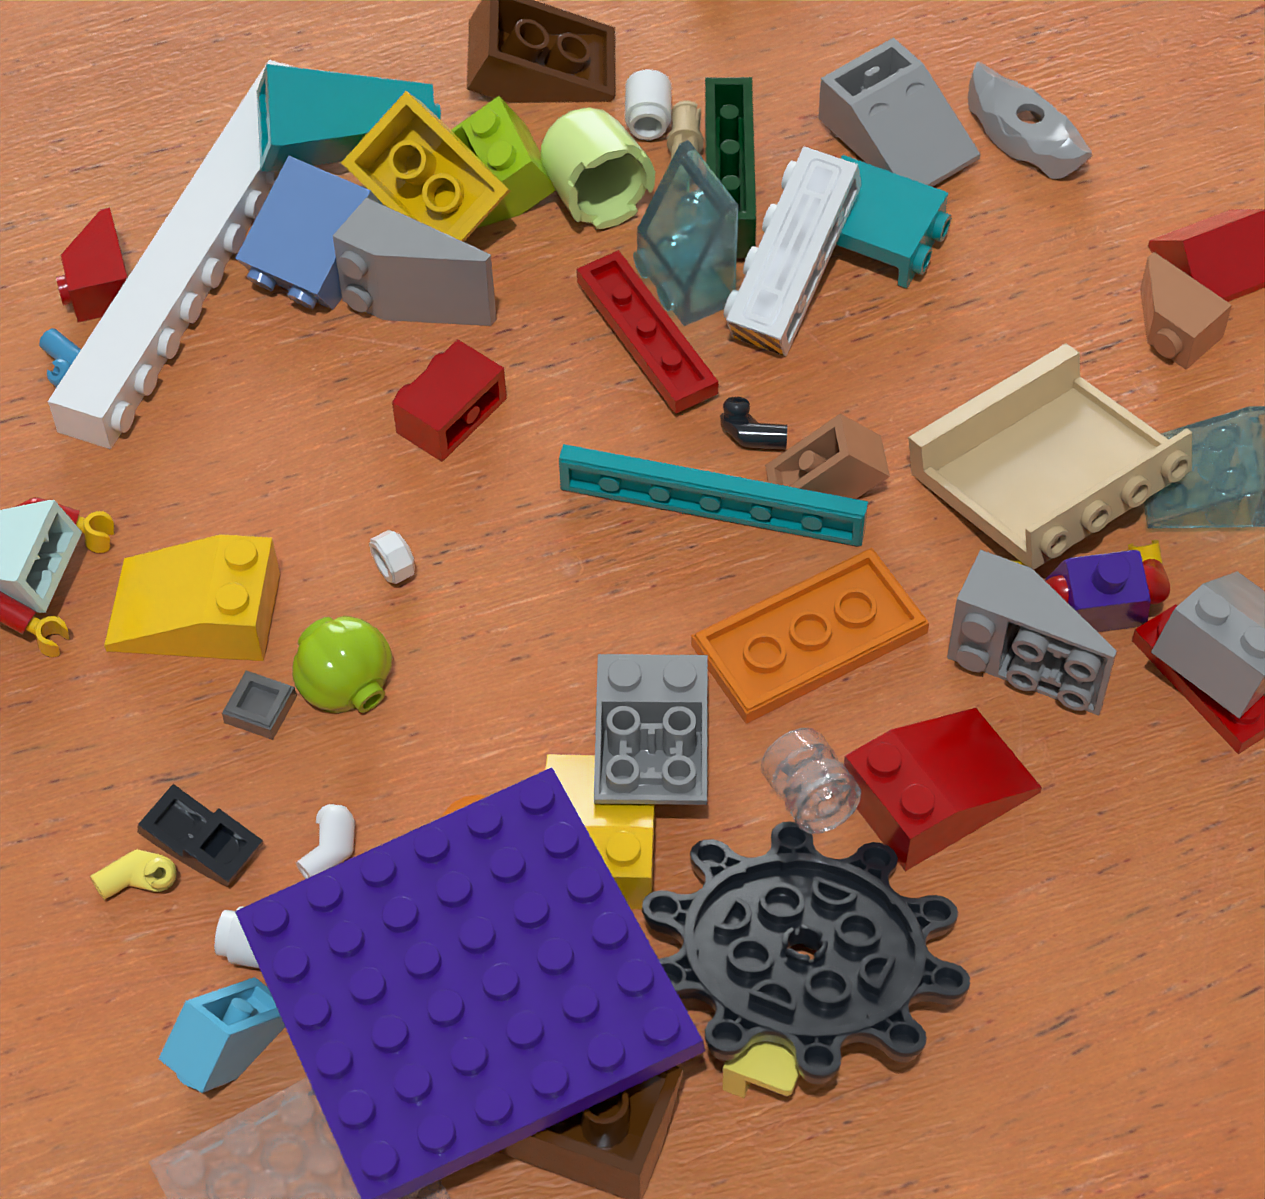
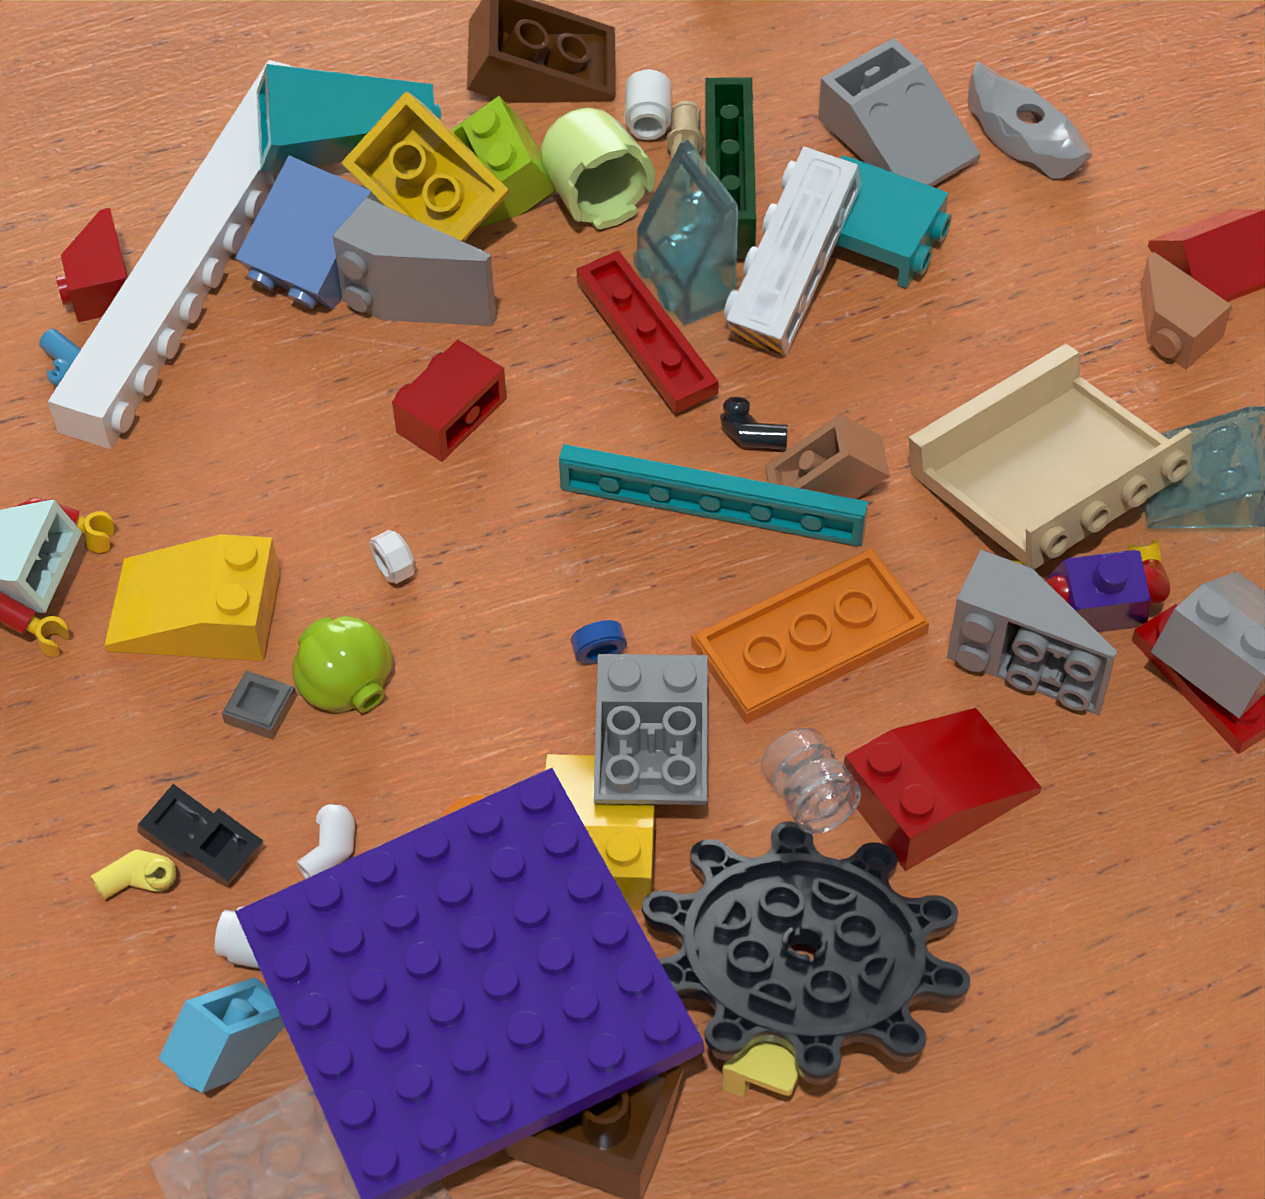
(596, 639): none -> blue tile

